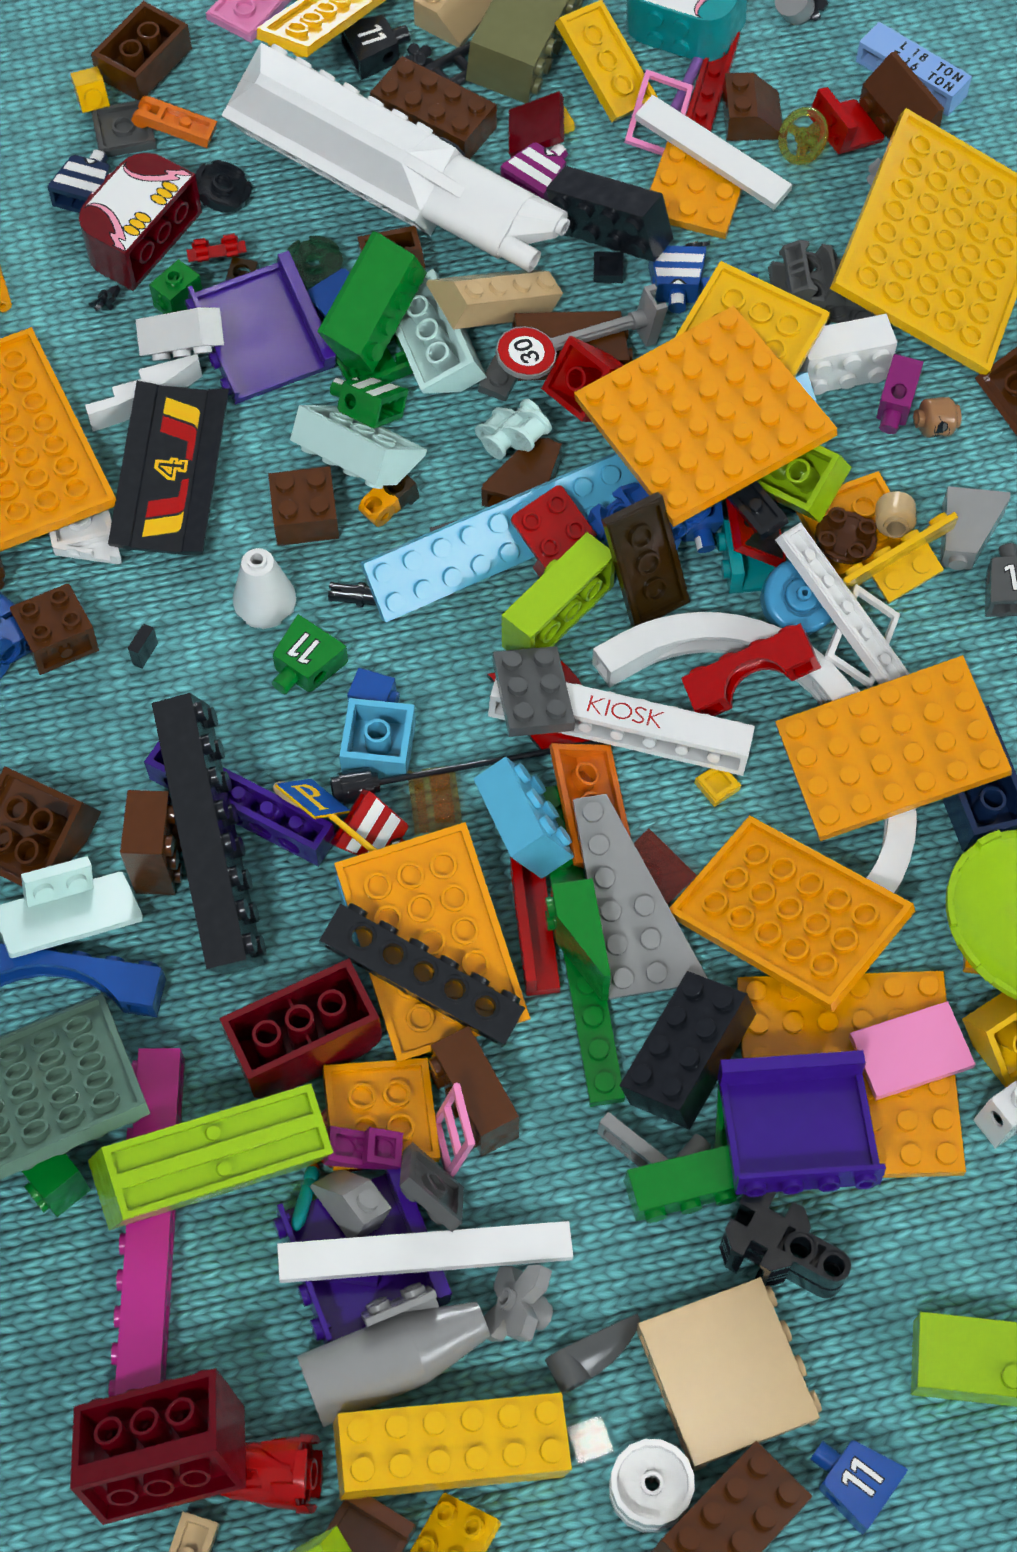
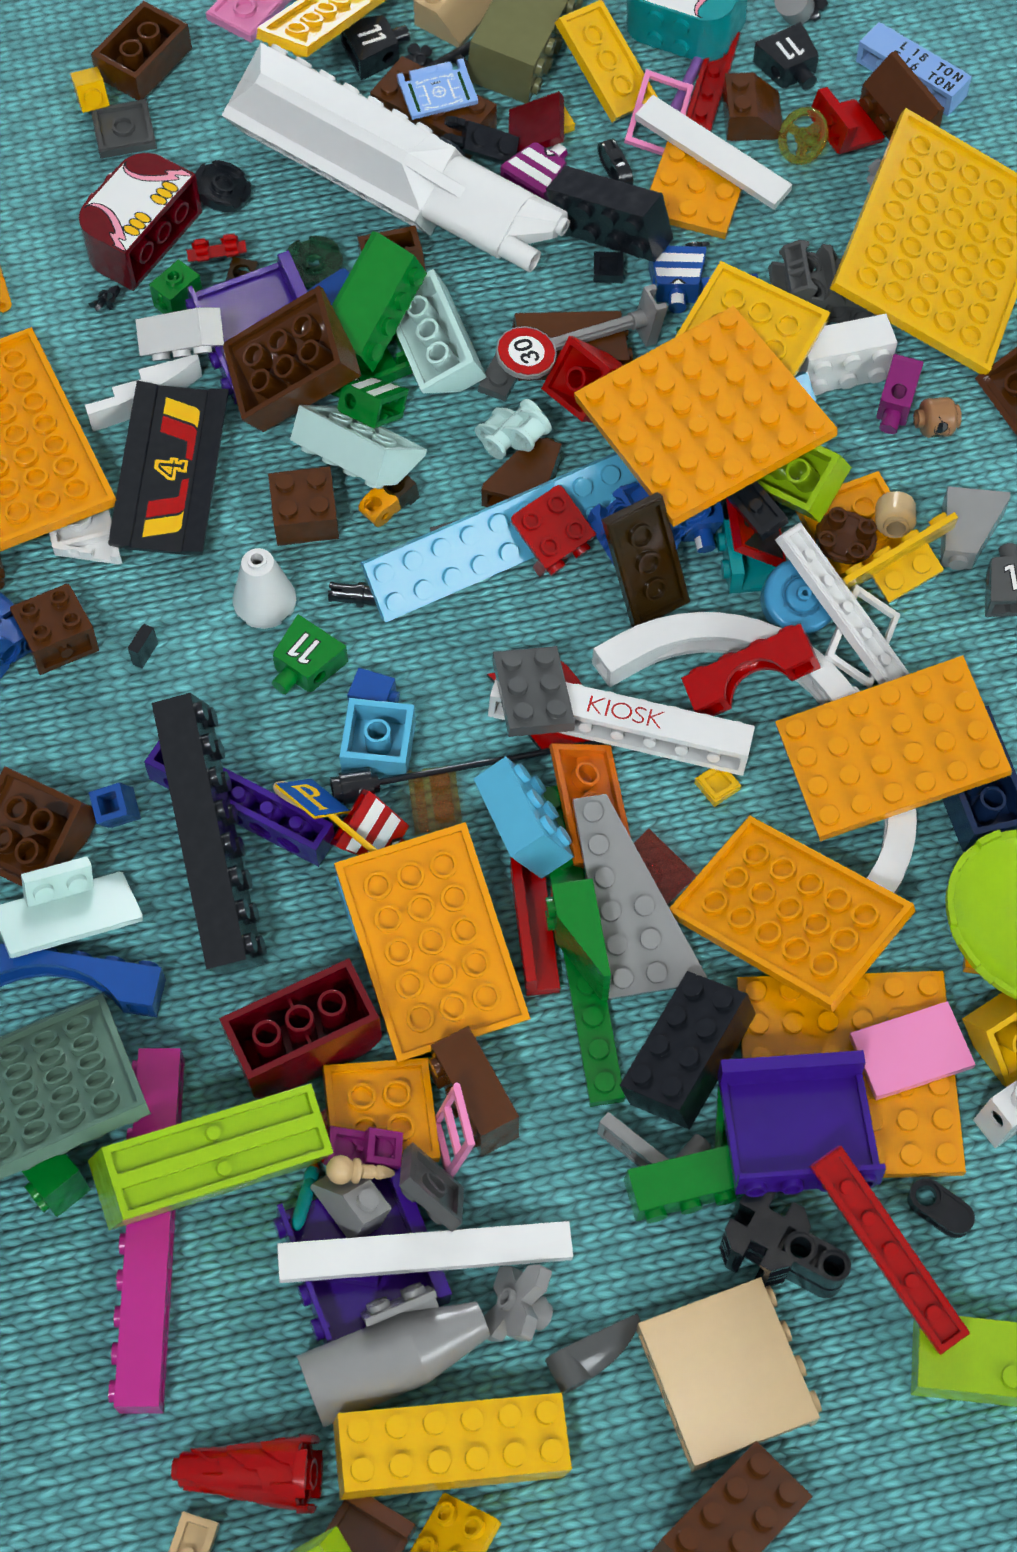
(78, 180): dark blue torso -> none
(114, 805): none -> blue brick
(151, 843): reddish brown brick -> none
(158, 1446): dark red brick -> none
(174, 121): orange plate -> none
(289, 360): none -> reddish brown slope
(342, 1169): none -> tan bar
(370, 958): black brick -> none
(437, 89): none -> light blue piece
(482, 140): none -> black hinge
(494, 296): tan slope -> none
(559, 596): lime brick -> none
(589, 1440): clear tile -> none
(614, 161): none -> black piece
(645, 1508): white wheel -> none
(788, 57): none -> black torso
(857, 1481): blue torso -> none
(889, 1249): none -> red tile
(948, 1212): none -> black piece

